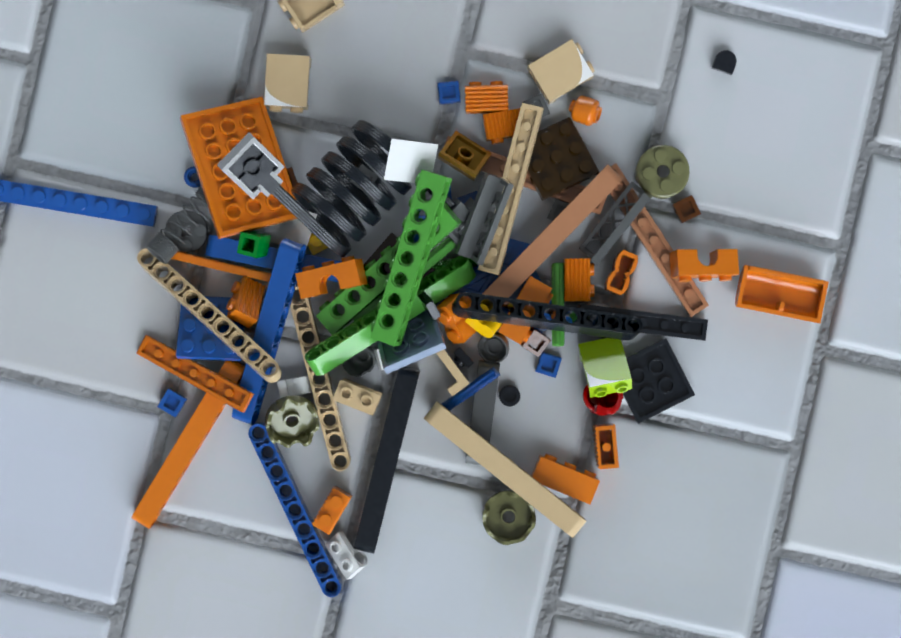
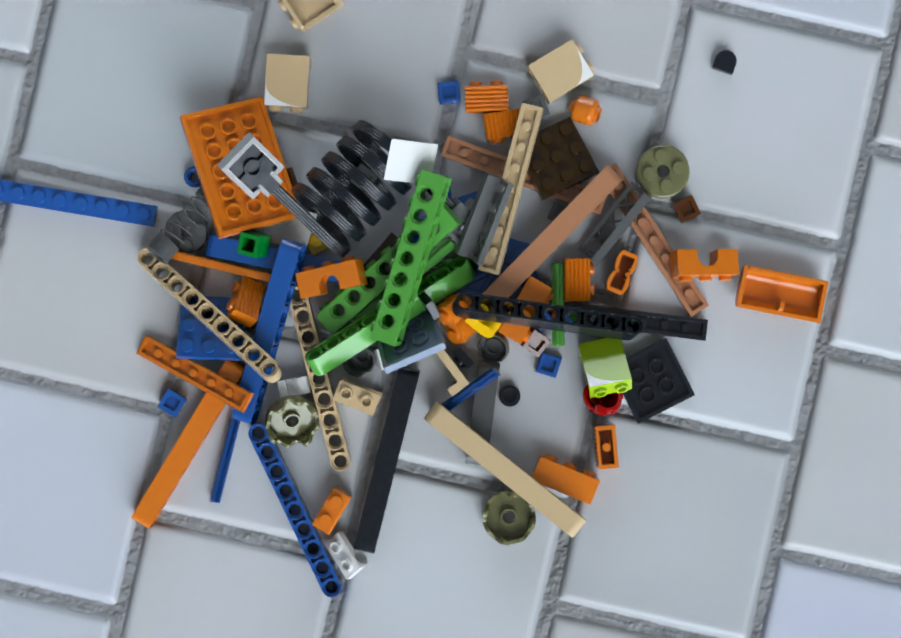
(225, 461): none -> blue axle
(464, 155): pearl gold slope -> none

